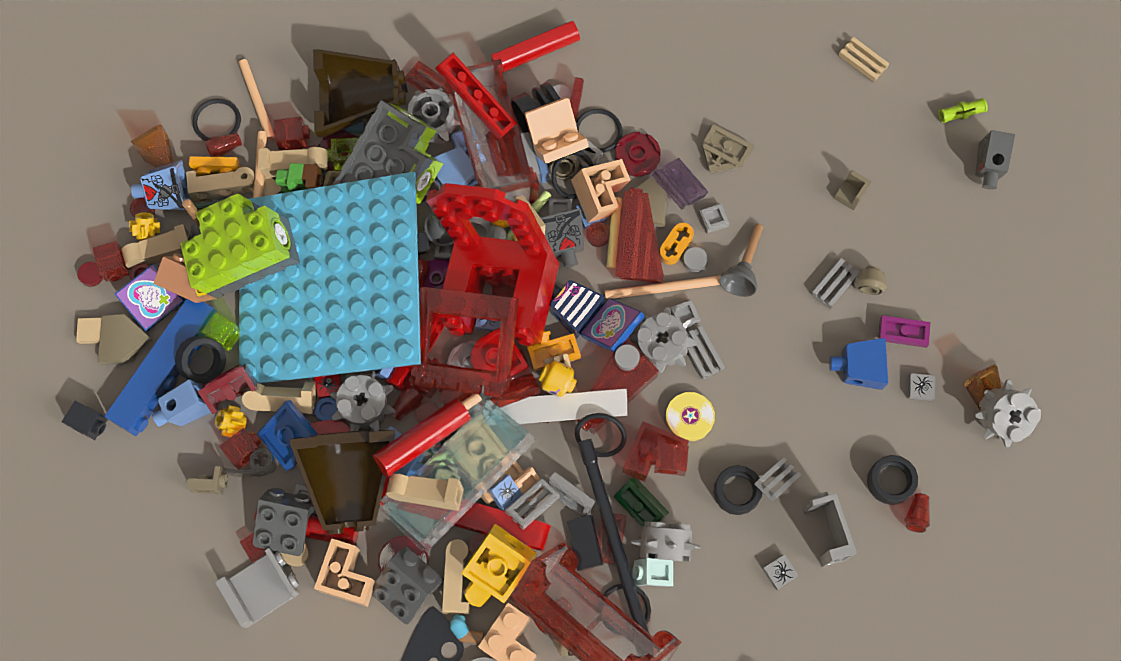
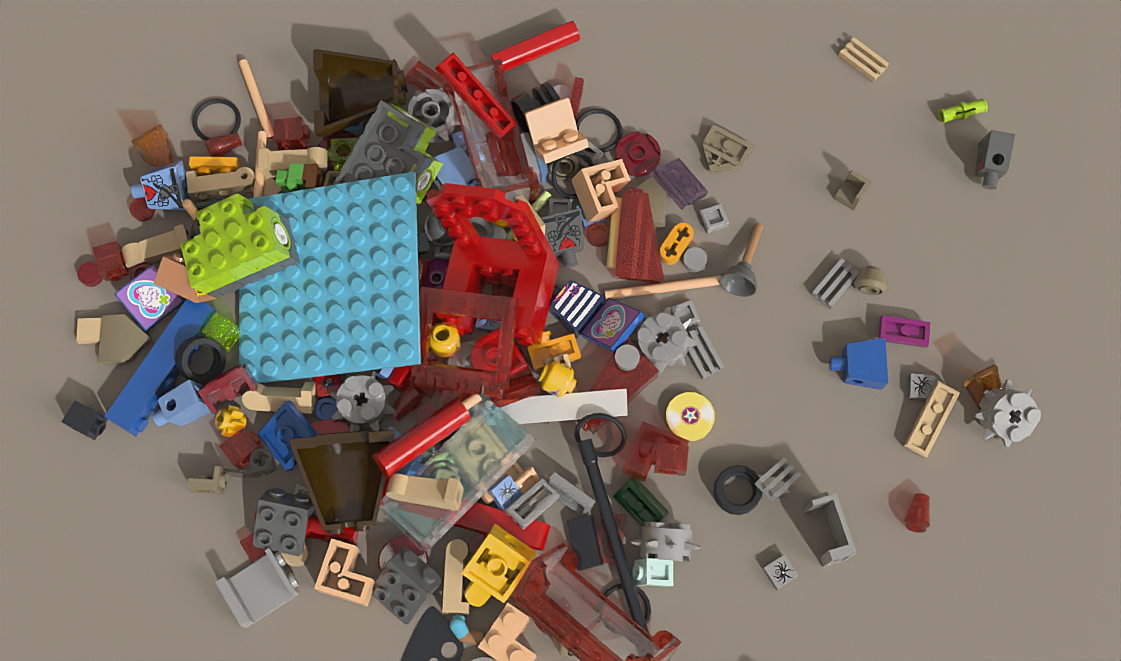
(144, 226): yellow gear -> none
(444, 340): none -> yellow head
(908, 469): black tyre -> none
(931, 419): none -> tan tile

